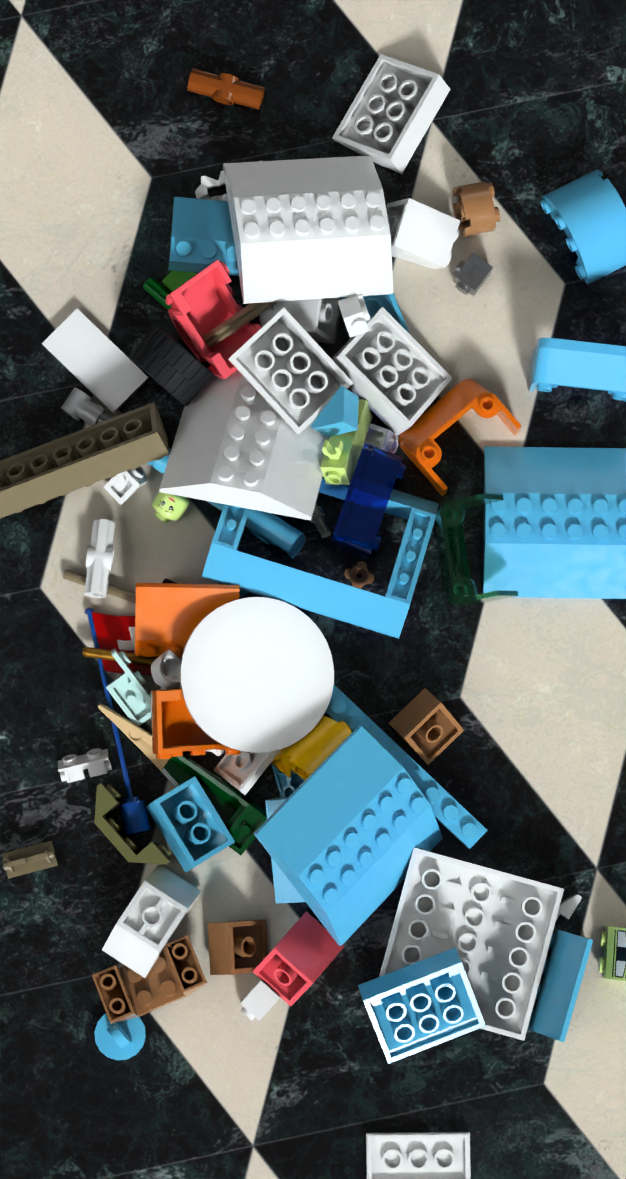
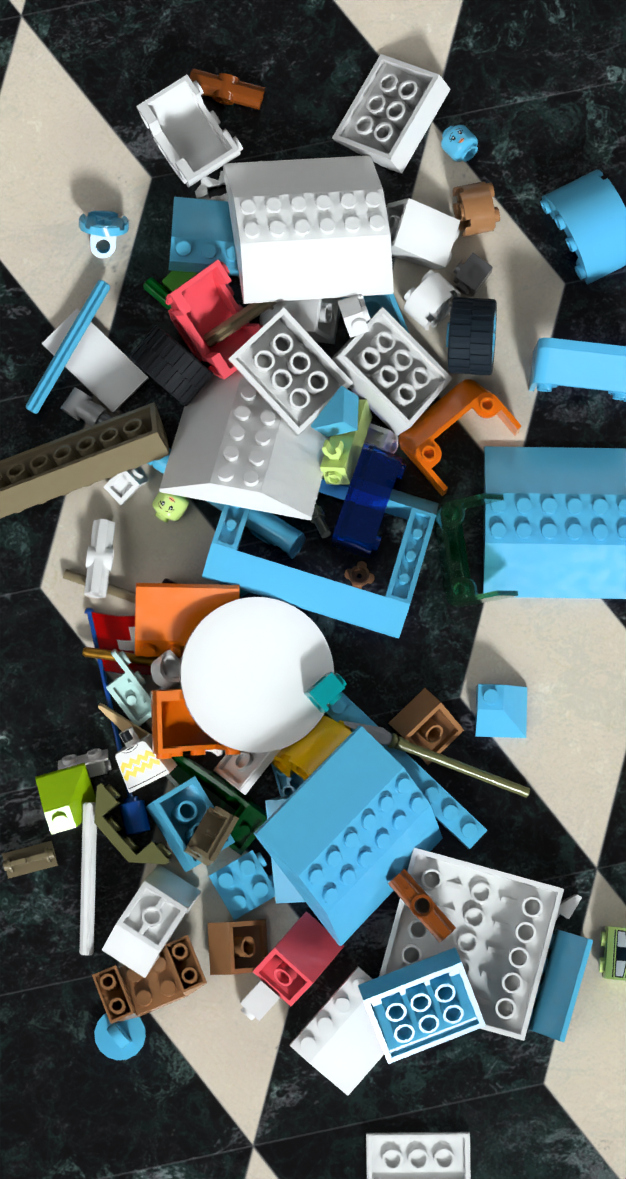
(64, 795): none -> lime slope
(67, 346): none -> medium azure axle
(88, 879): none -> white axle
(103, 226): none -> medium azure tile
(138, 762): none -> white torso
(188, 131): none -> white cylinder
(211, 835): none -> dark tan hinge
(244, 884): none -> medium azure plate
(326, 691): none -> teal brick
(341, 1036): none -> white slope
(402, 744): none -> olive piece
(430, 300): none -> white brick
(434, 918): none -> dark orange piece
(459, 143): none -> medium azure head
(471, 336): none -> black wheel
(501, 711): none -> medium azure slope

